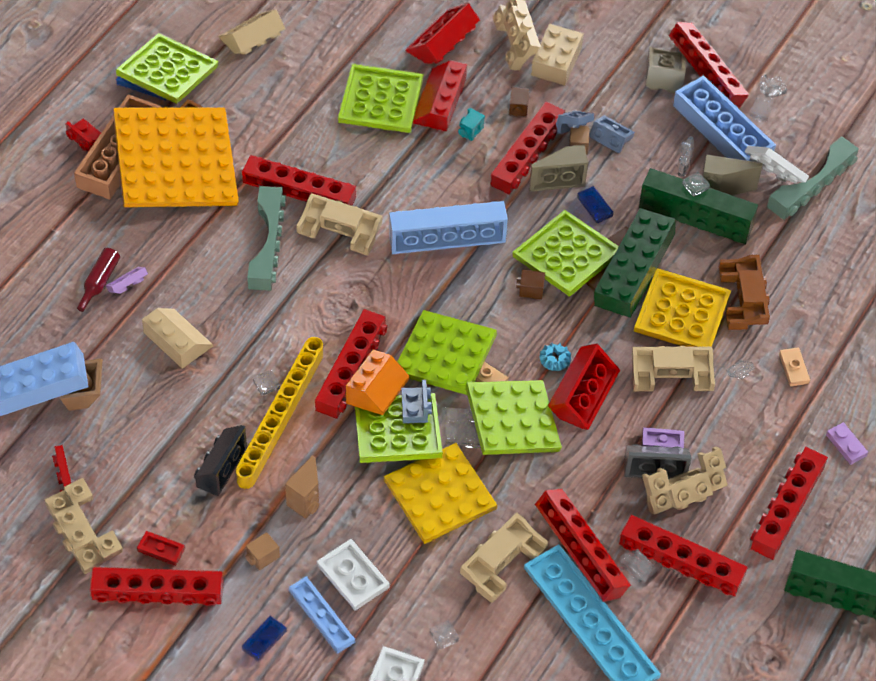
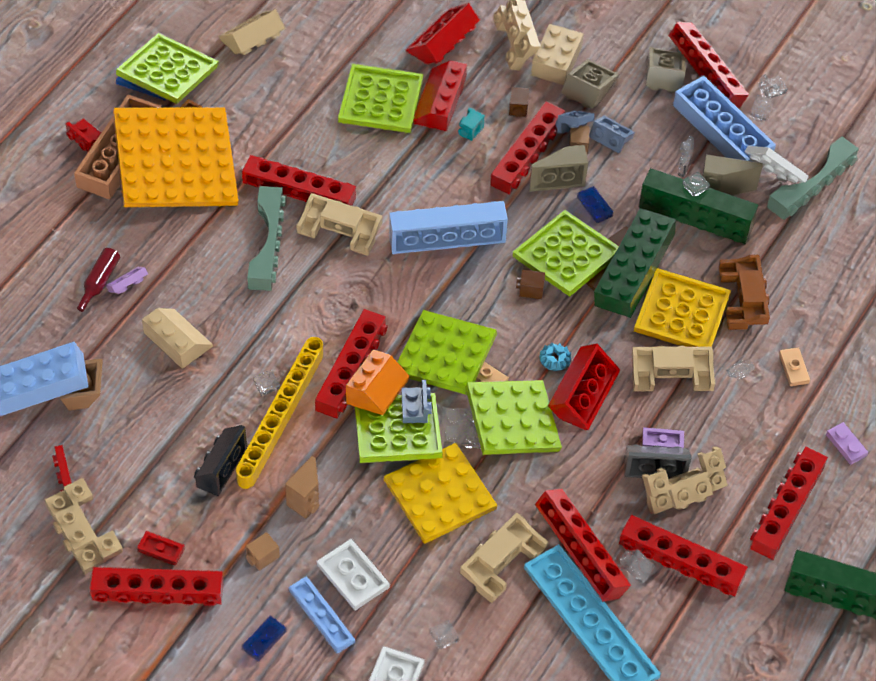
(589, 83): none -> dark tan slope

